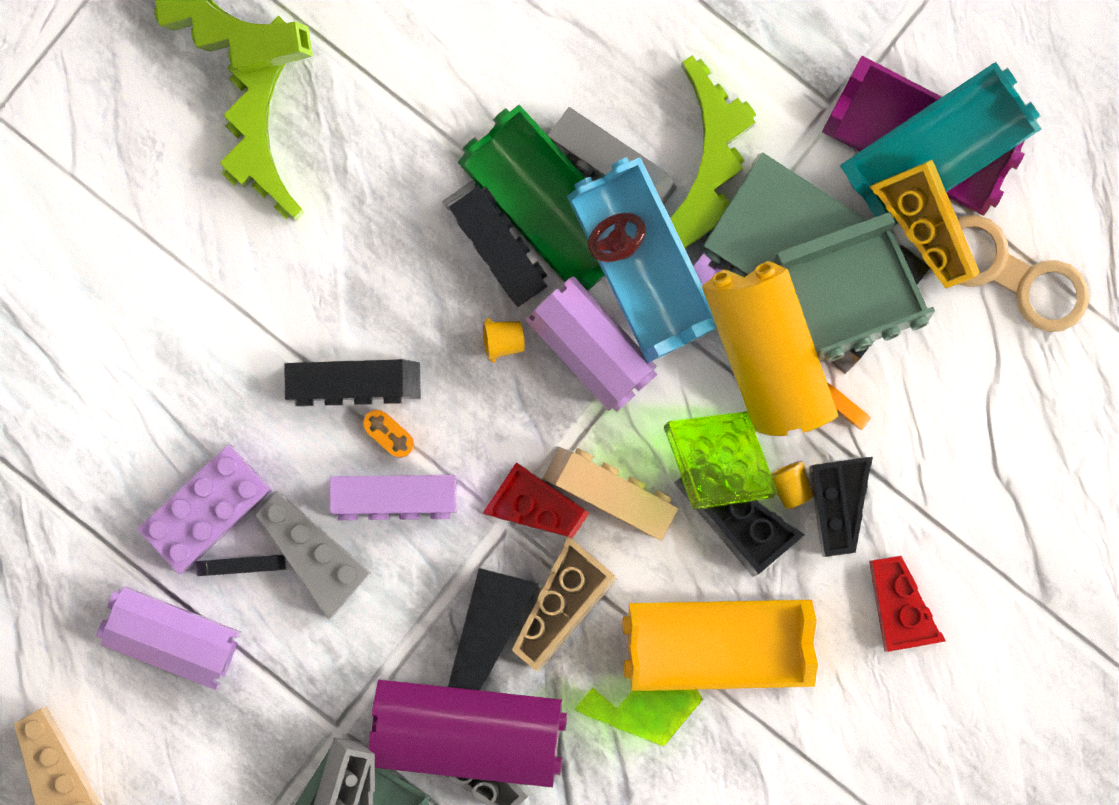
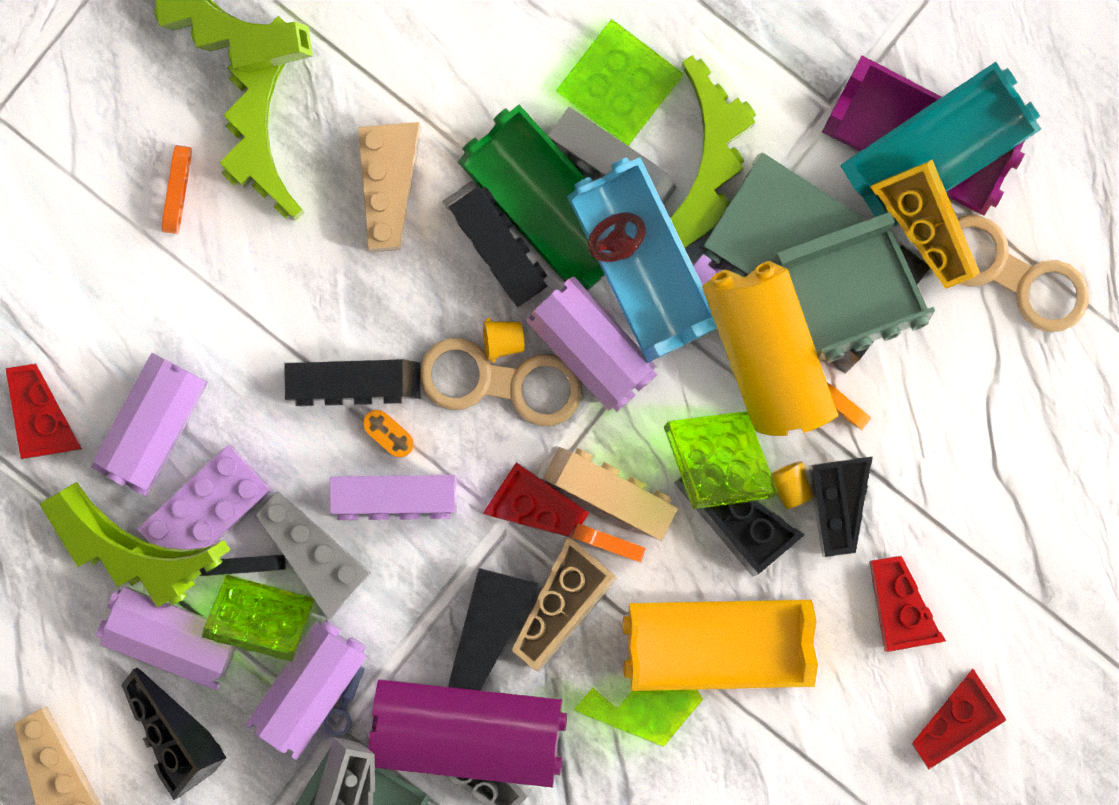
(37, 416): none -> red wing
(96, 538): none -> lime arch
(149, 424): none -> lavender brick
(176, 189): none -> orange beam
(180, 743): none -> black wedge
(258, 618): none -> clear neon green plate
(307, 688): none -> lavender brick
(347, 696): none -> sand blue piece
(387, 175): none -> tan wedge
(499, 382): none -> tan bar
(609, 542): none -> orange beam
(619, 82): none -> clear neon green plate
(959, 722): none -> red wing

